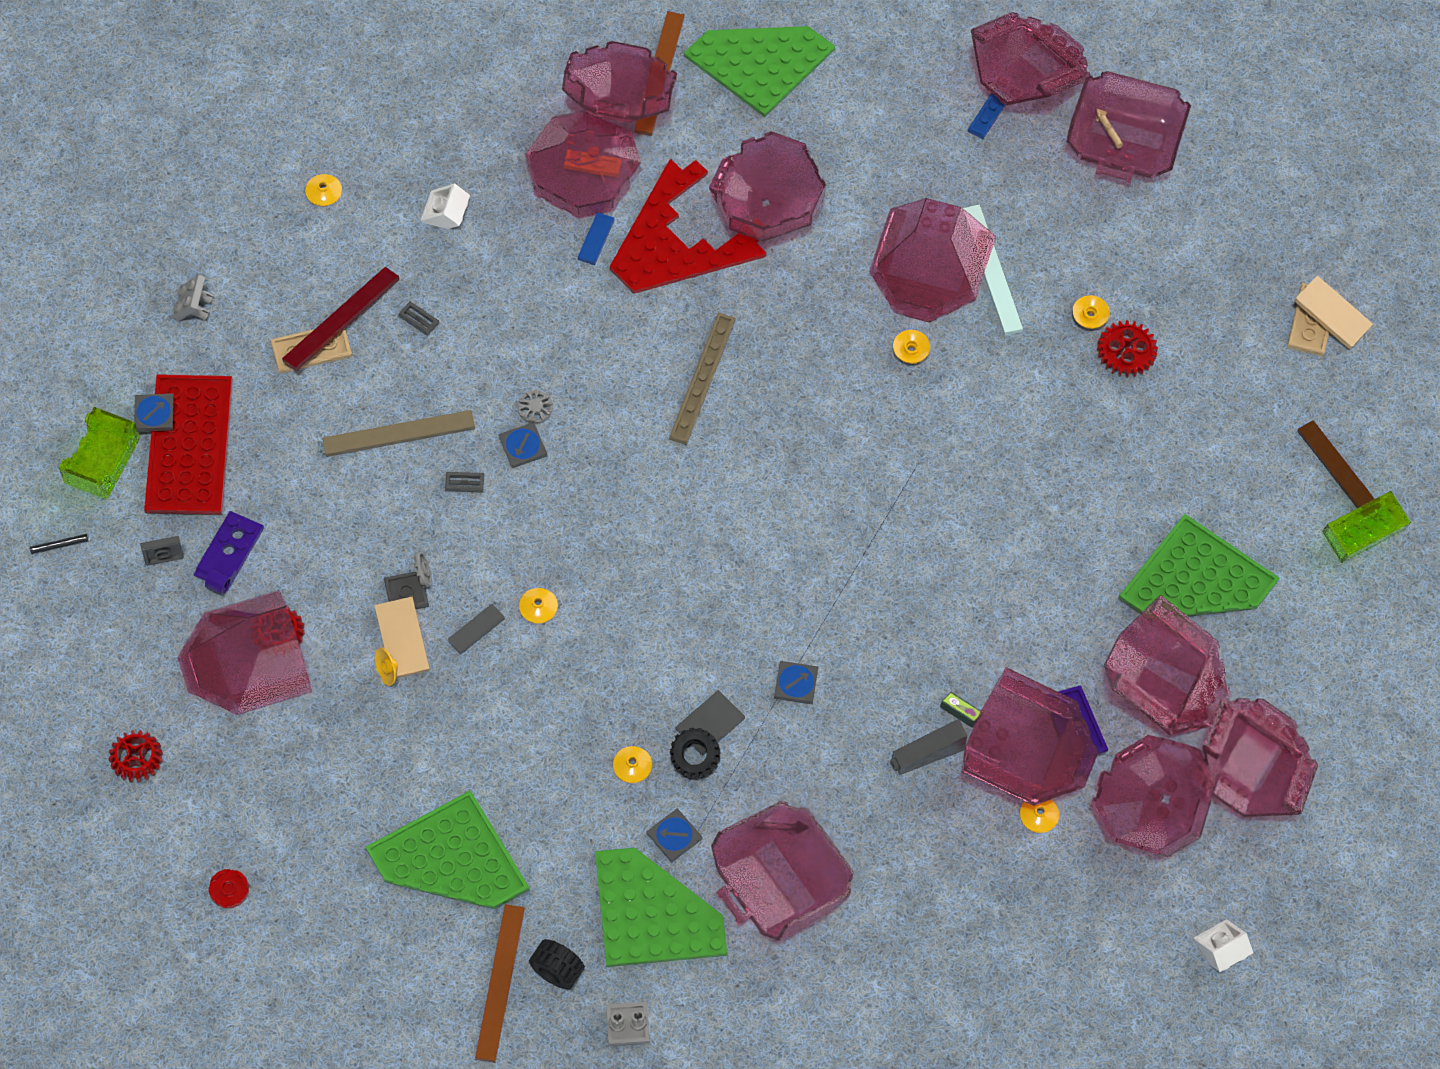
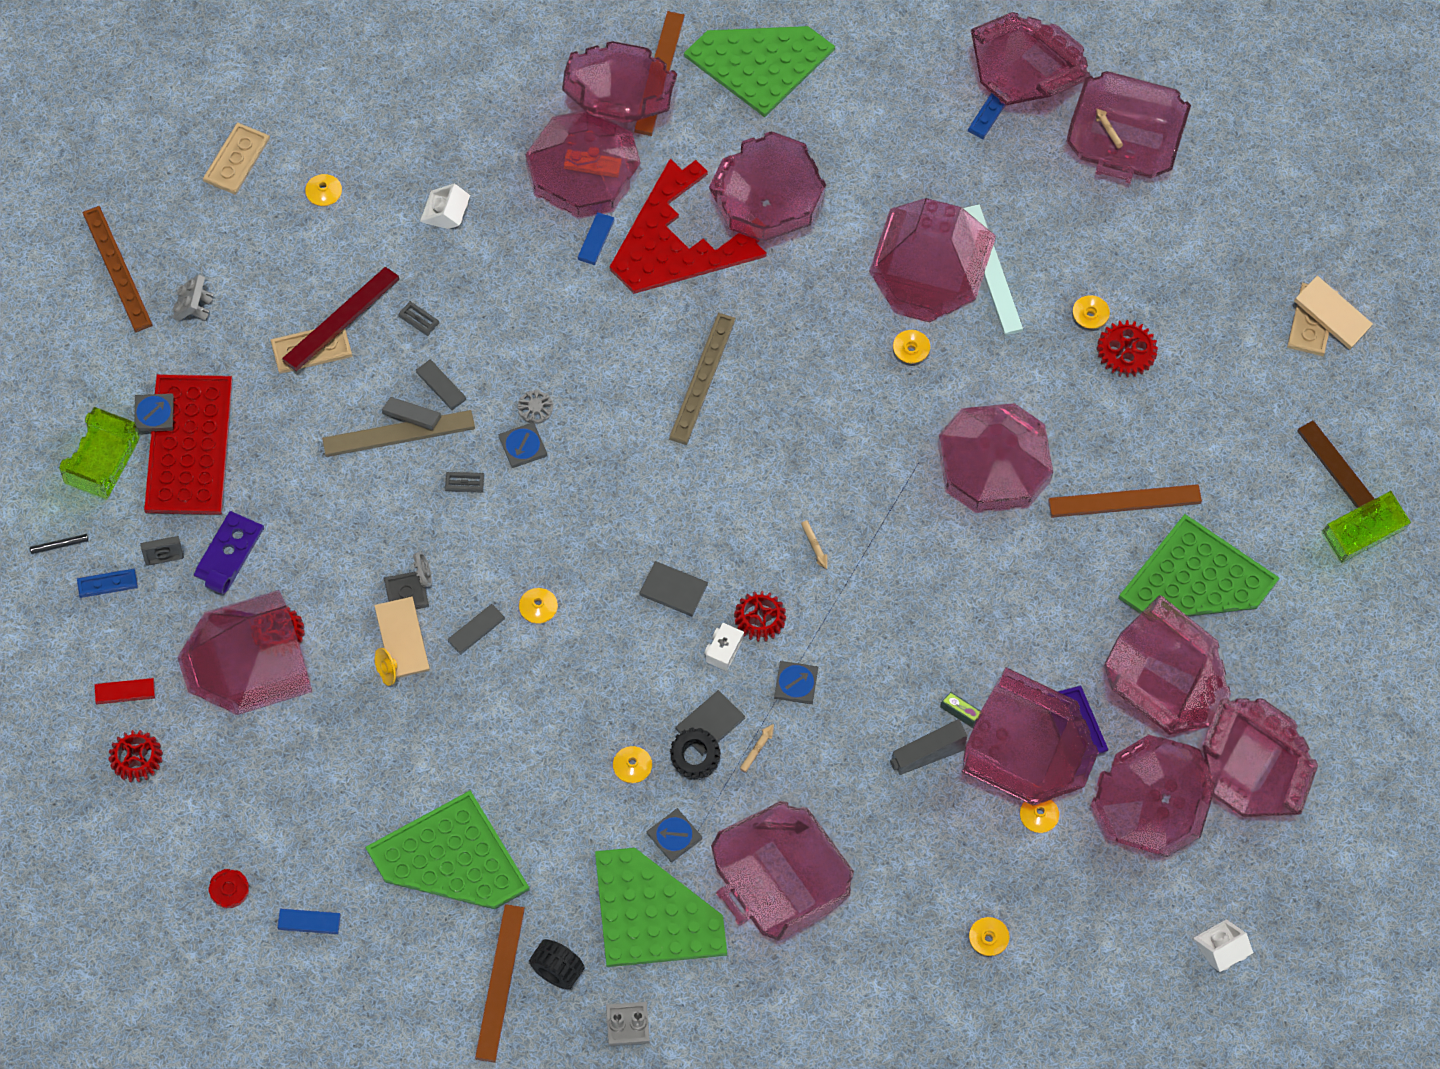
(107, 583): none -> blue tile
(117, 269): none -> dark orange tile
(124, 691): none -> red tile
(236, 158): none -> tan tile
(309, 921): none -> blue tile
(411, 413): none -> dark grey tile
(441, 384): none -> dark grey tile
(673, 588): none -> dark grey tile
(724, 656): none -> white brick
(766, 734): none -> tan piece
(775, 610): none -> red gear
(822, 559): none -> tan piece
(989, 927): none -> yellow dish
(995, 457): none -> clear pink windscreen
(1124, 500): none -> dark orange tile

